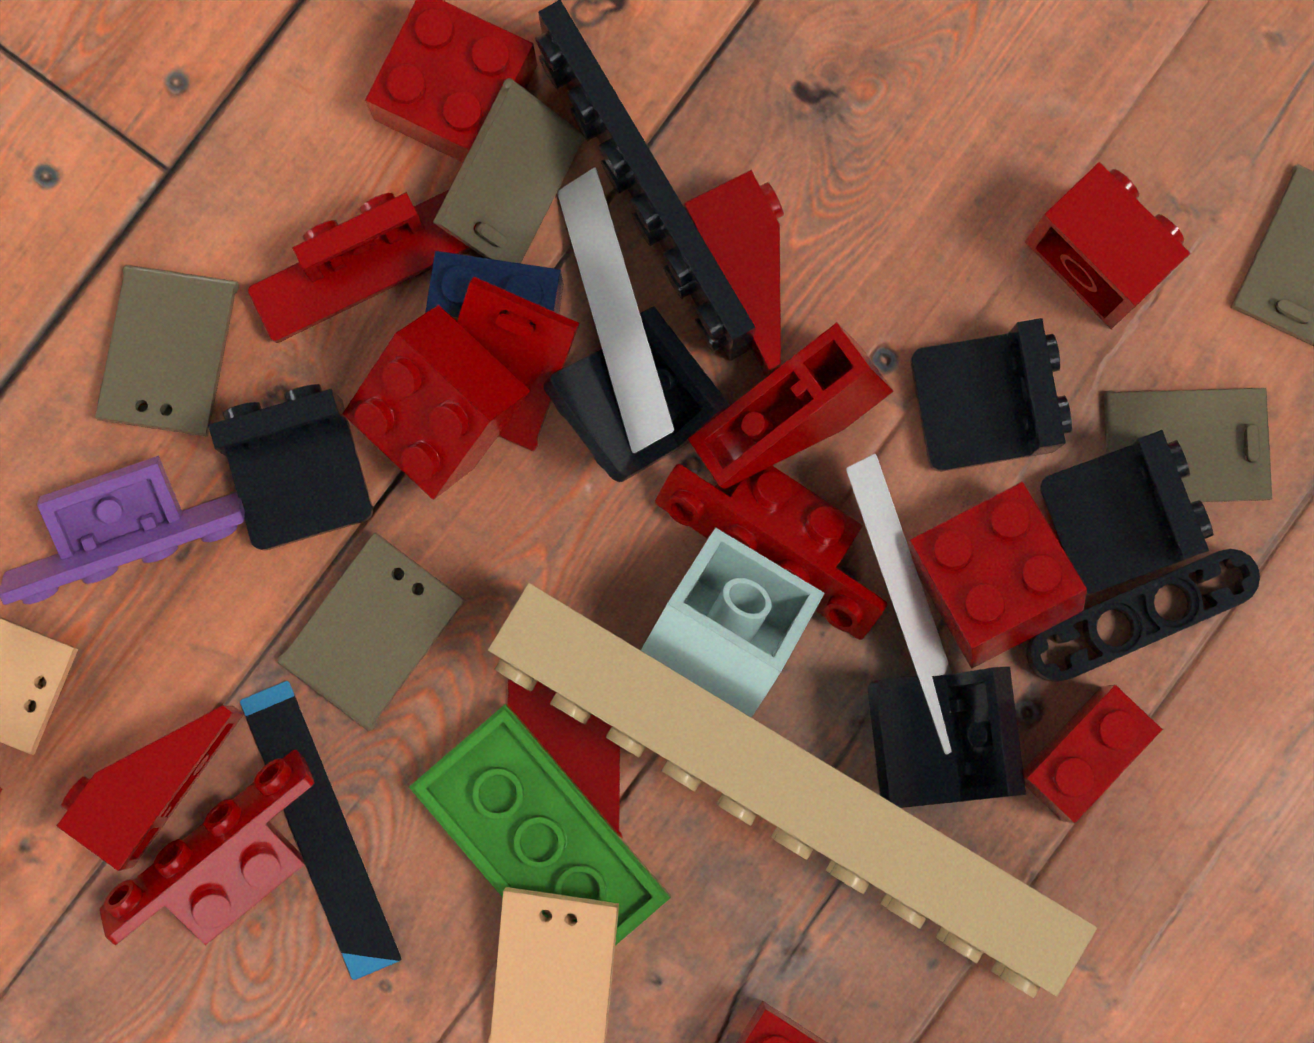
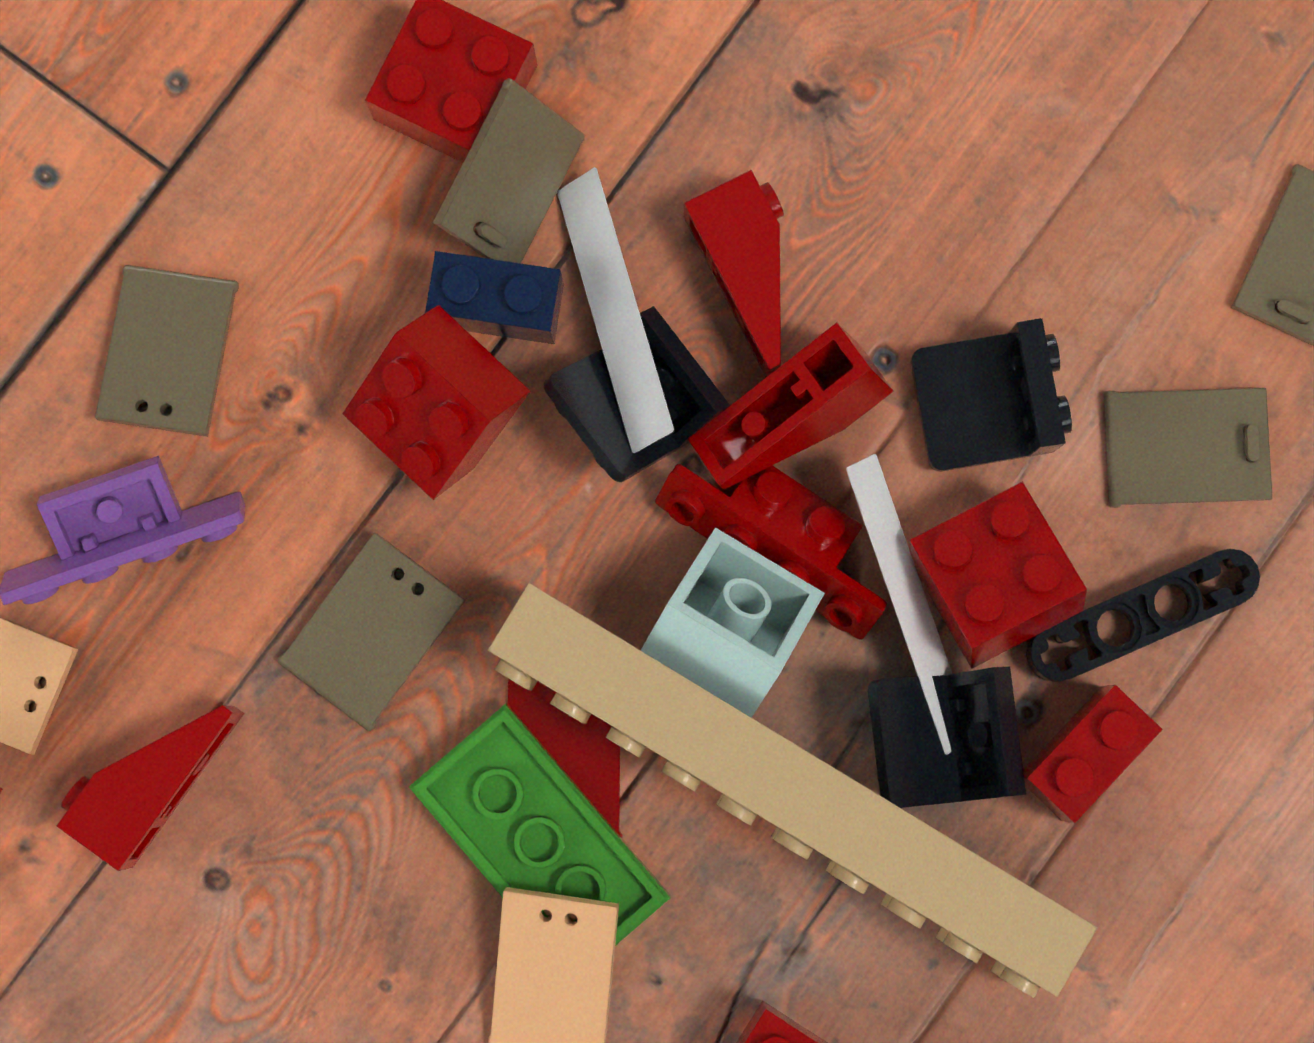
(221, 864): red bracket -> none
(294, 466): black bracket -> none
(324, 836): black sticker -> none
(352, 263): red bracket -> none
(524, 349): red container -> none
(633, 167): black plate -> none
(1107, 244): red brick -> none
(1126, 512): black bracket -> none

